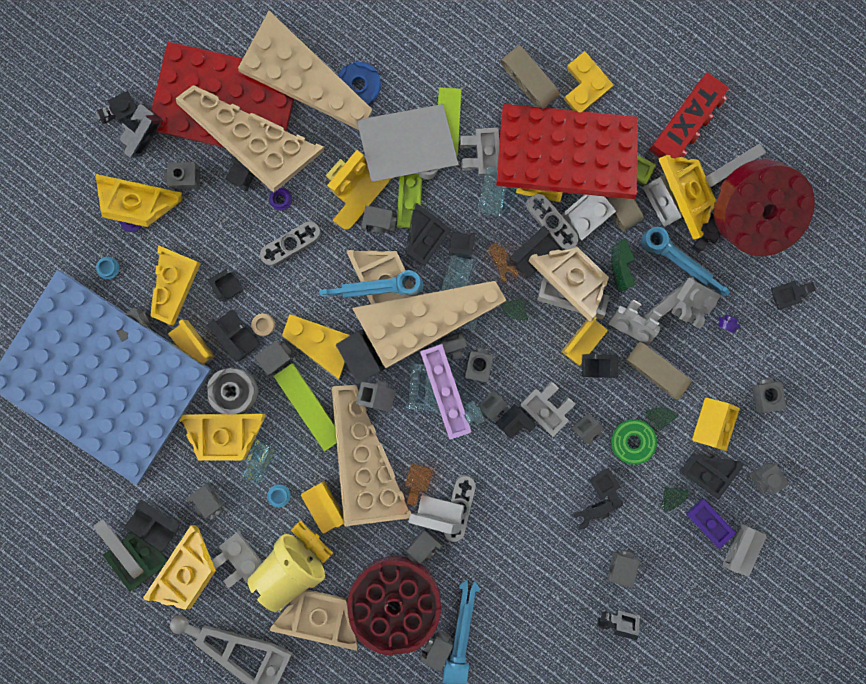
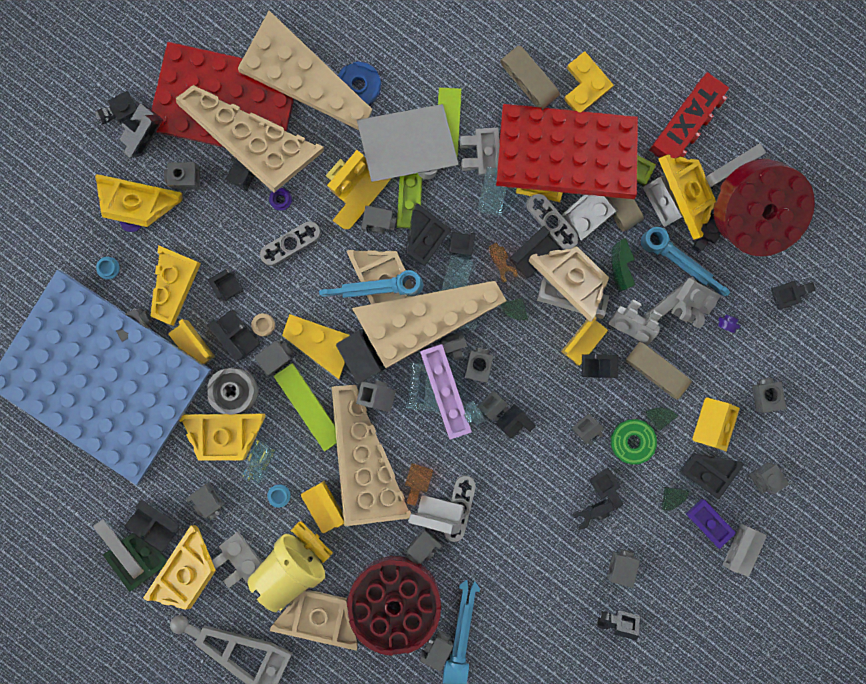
(544, 412): light grey plate -> none

